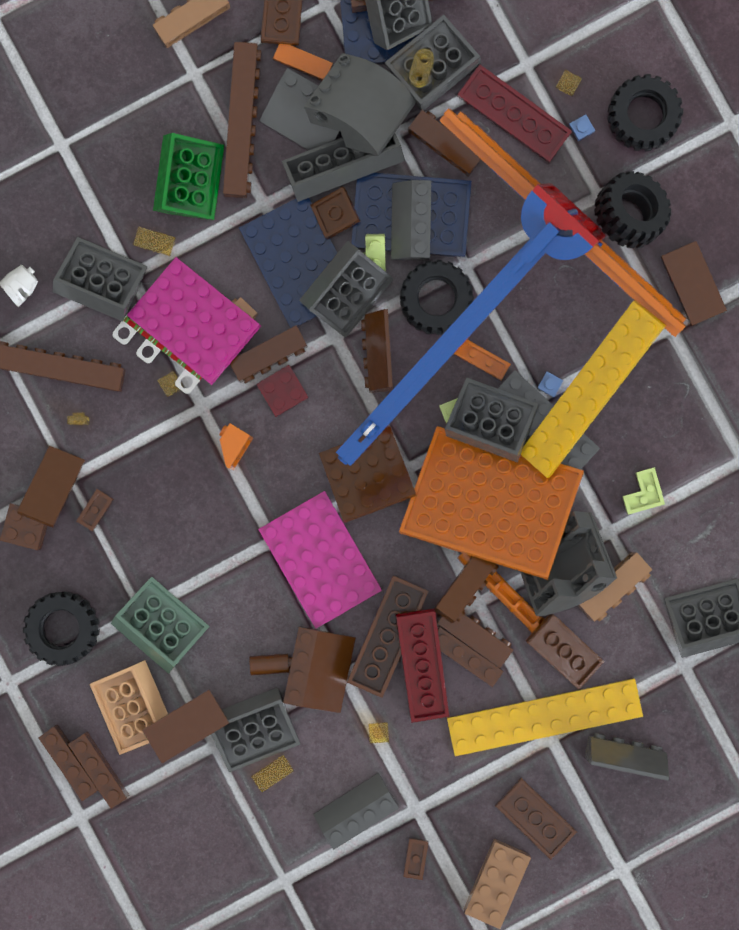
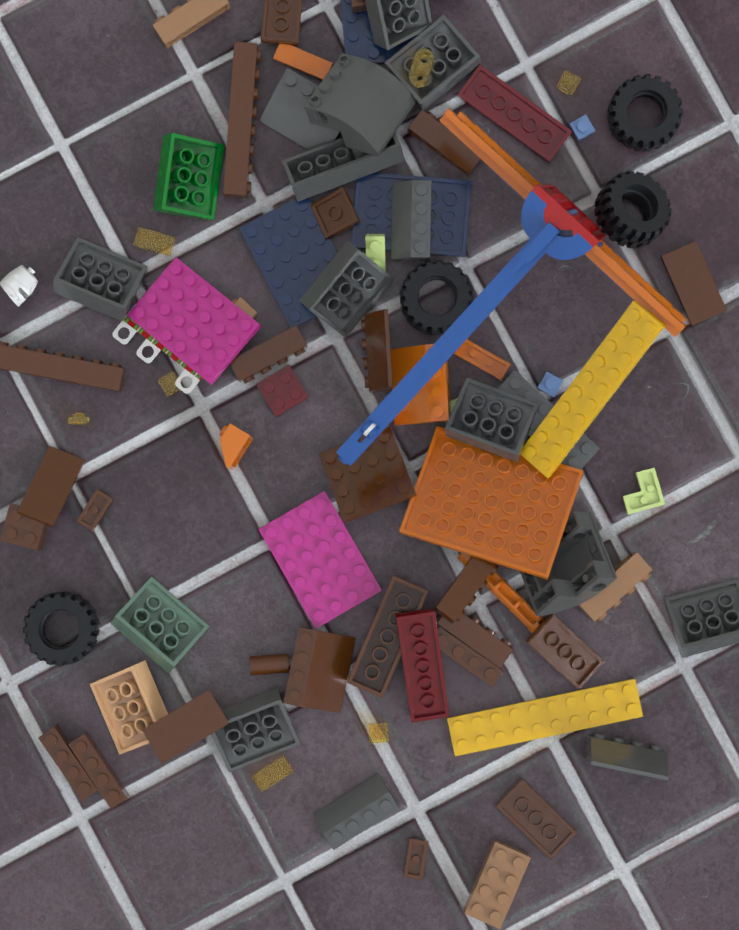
(433, 400): none -> orange slope

